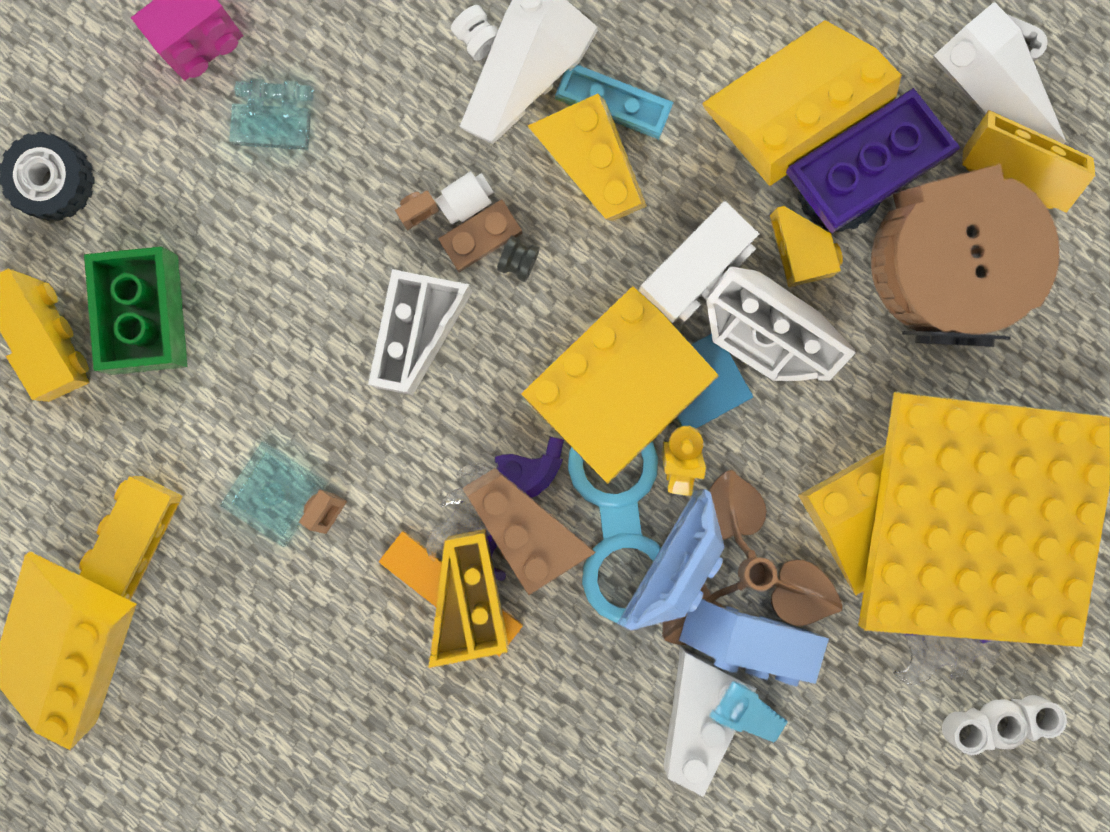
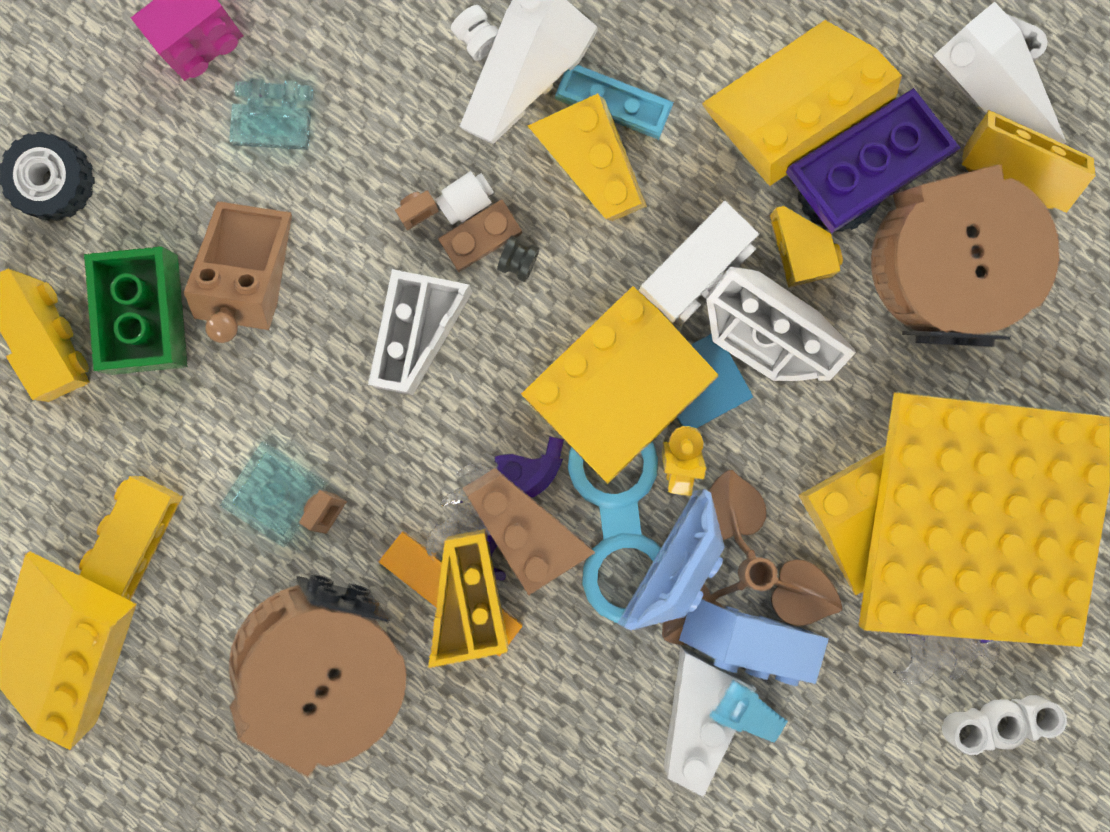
(238, 269): none -> medium nougat slope
(315, 675): none -> medium nougat piece

